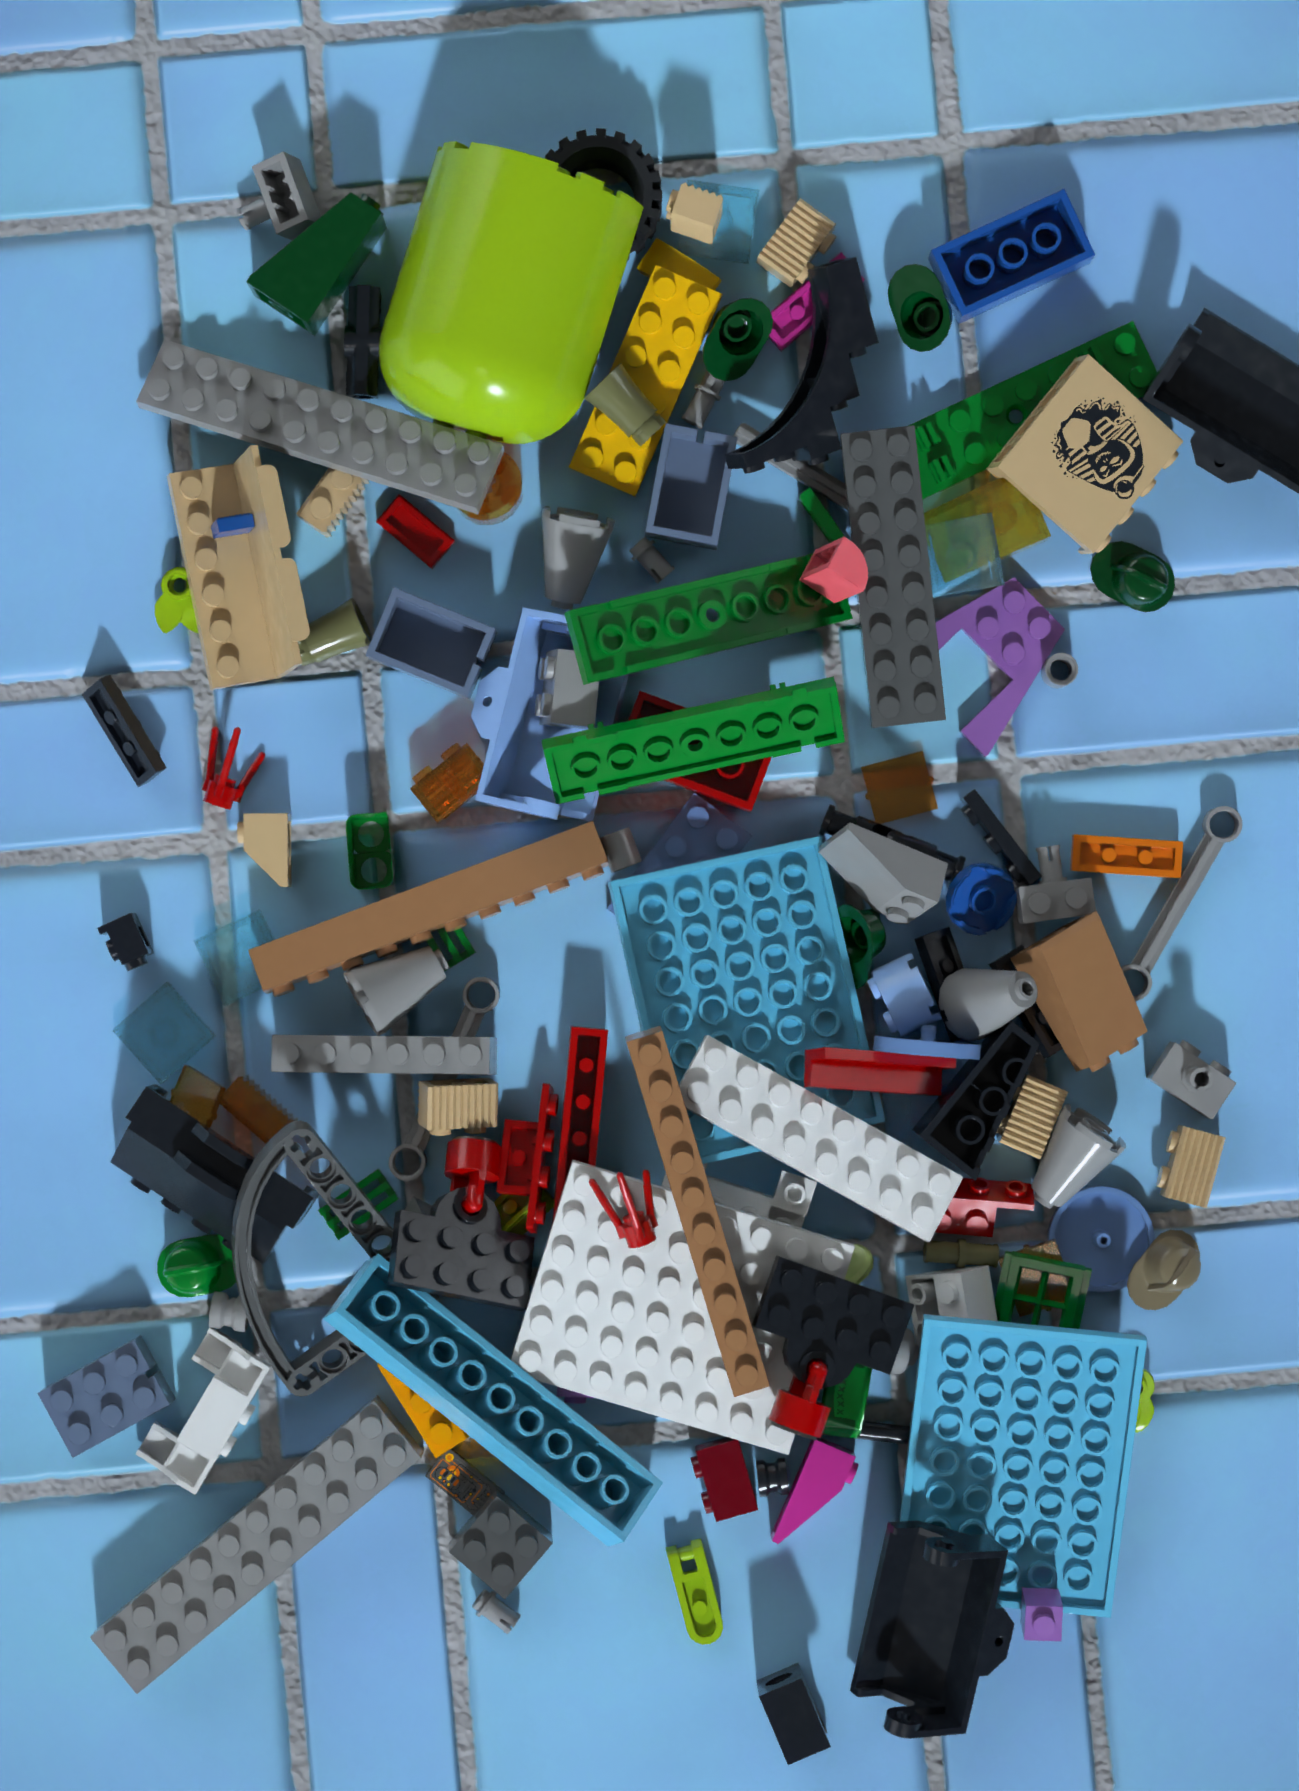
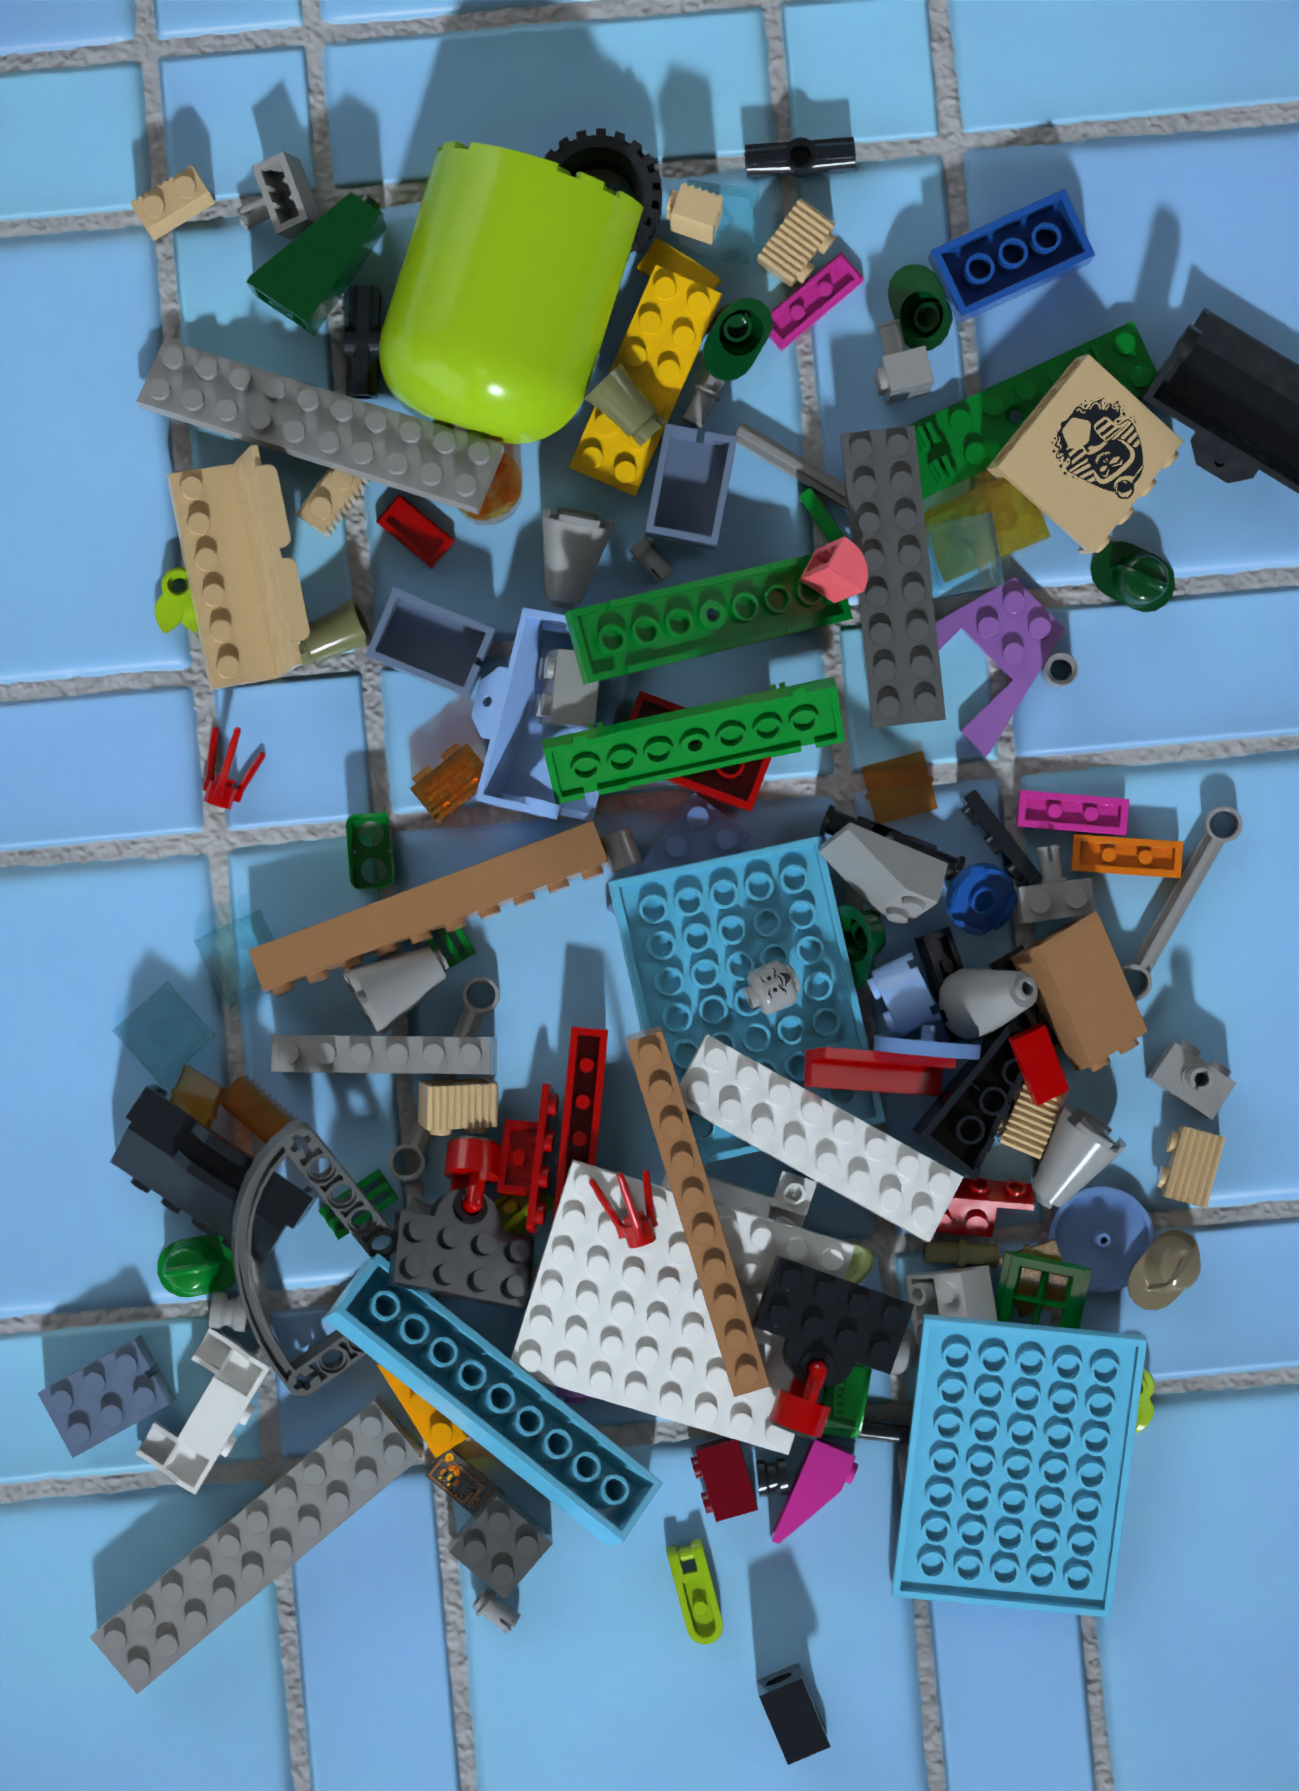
(124, 730): black plate -> none
(127, 941): black brick -> none
(172, 203): none -> tan brick
(232, 525): blue tile -> none
(268, 843): tan slope -> none
(772, 987): none -> light grey head
(824, 156): none -> black piece
(839, 333): black arch -> none
(901, 371): none -> light grey brick
(932, 1627): black piece -> none
(1039, 1064): none -> red tile
(1041, 1614): medium lavender brick -> none
(1072, 812): none -> dark pink plate

